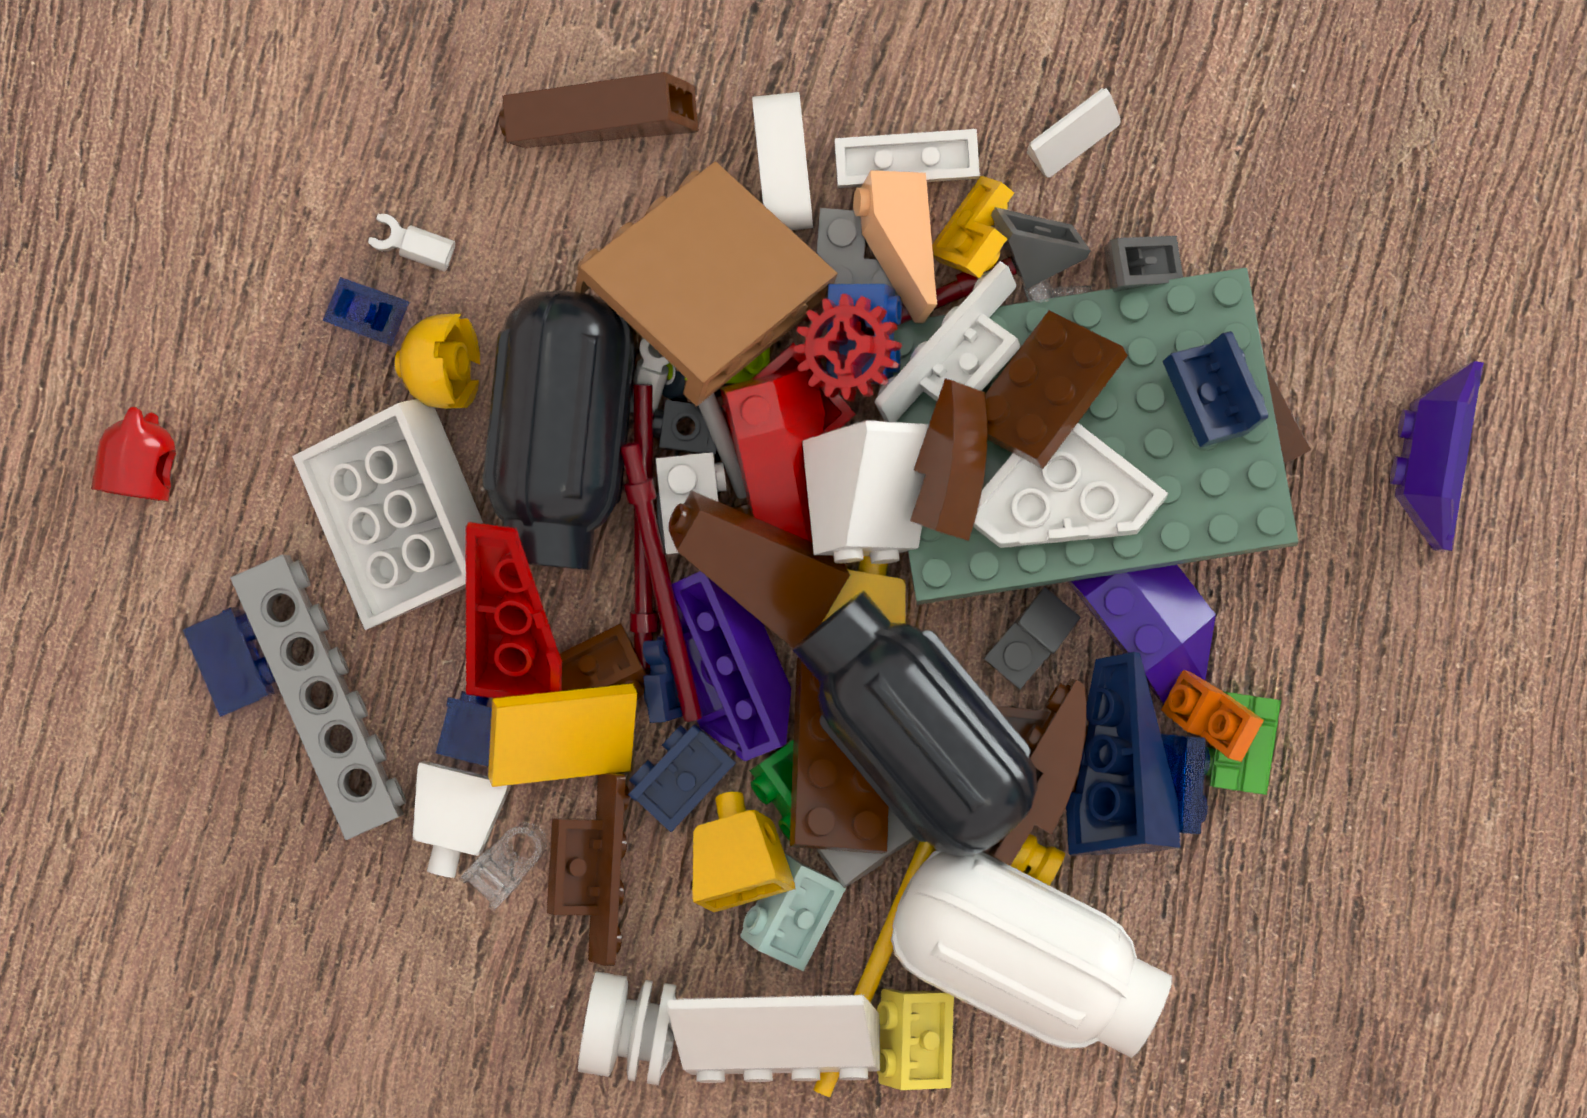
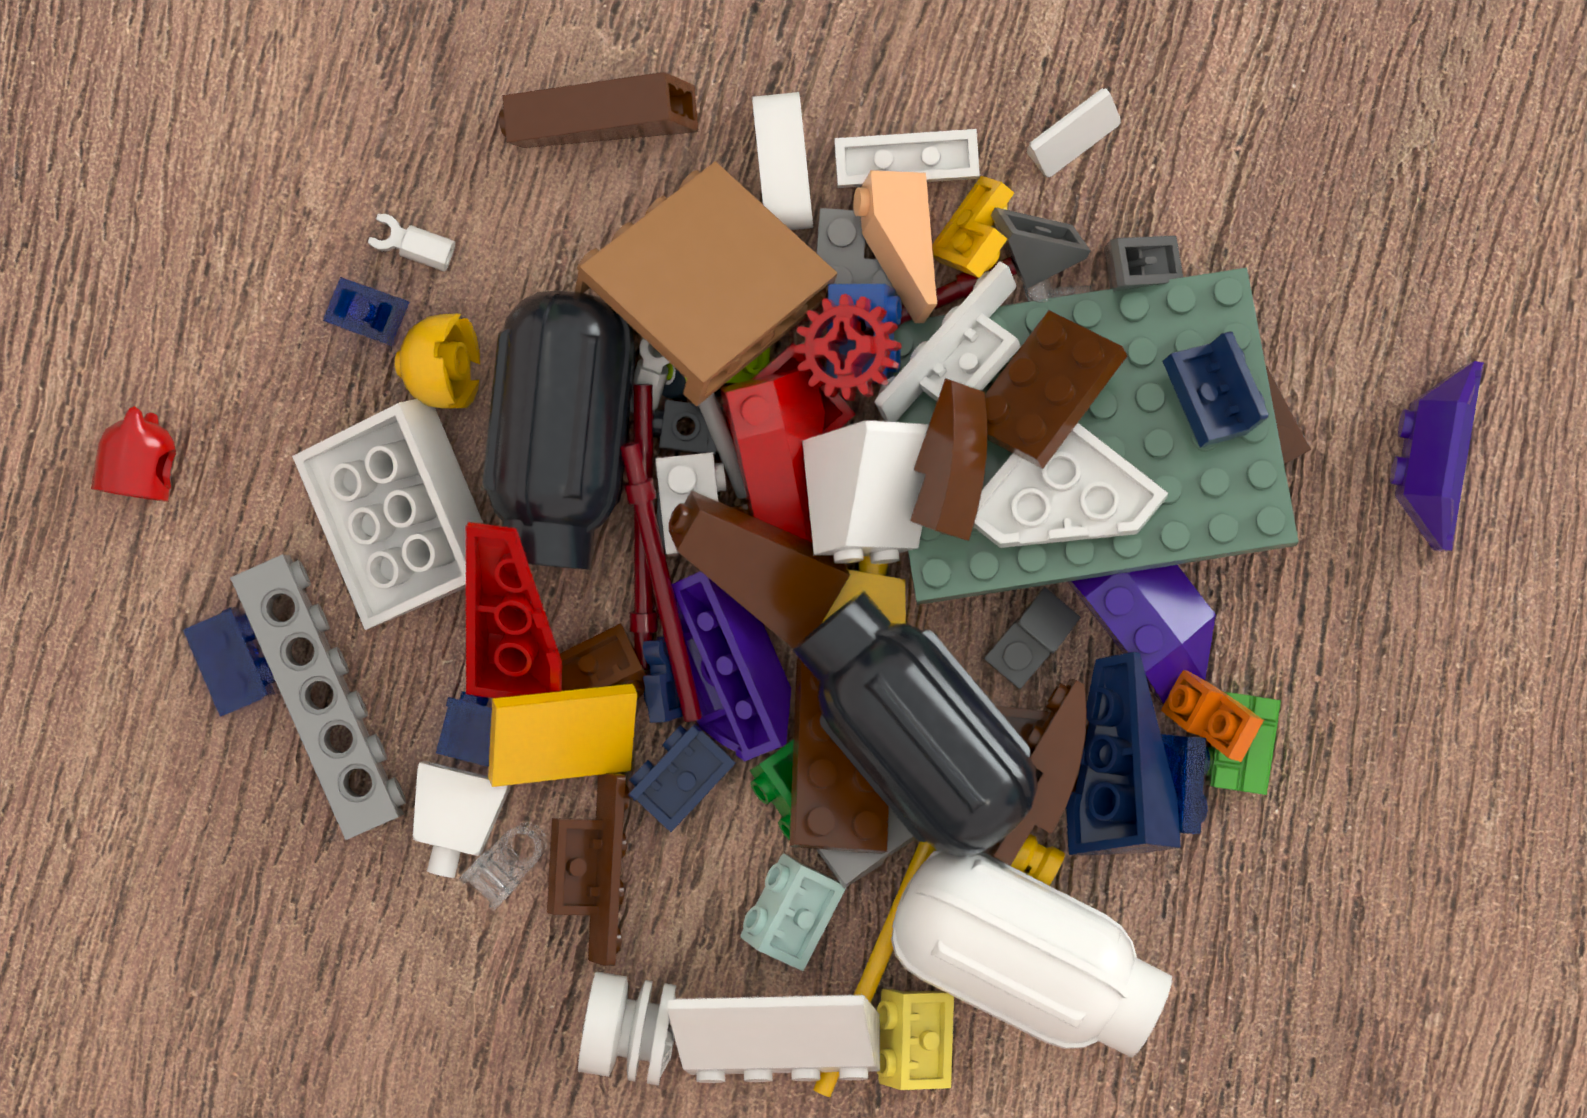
(737, 857): yellow torso -> none

